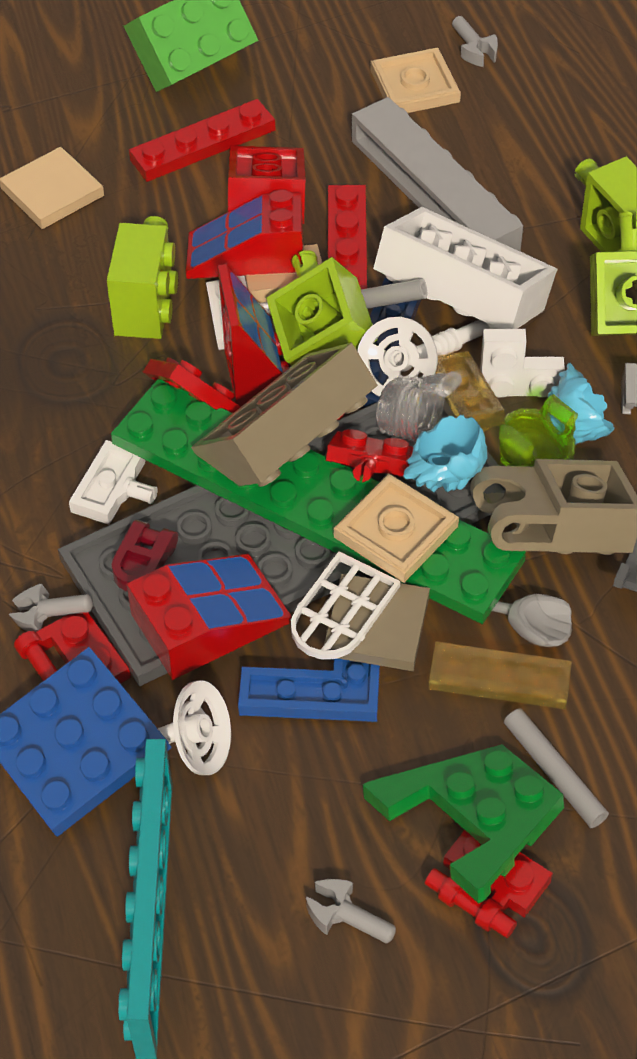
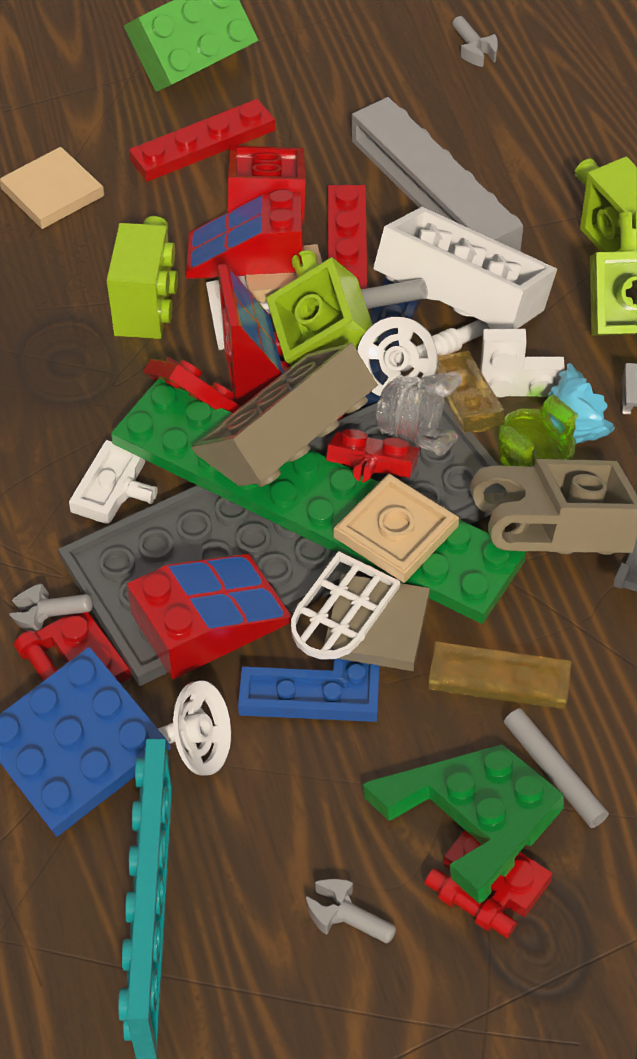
(136, 561): dark red plate -> none
(416, 80): tan tile -> none
(448, 454): medium azure hair -> none
(539, 619): light grey piece -> none

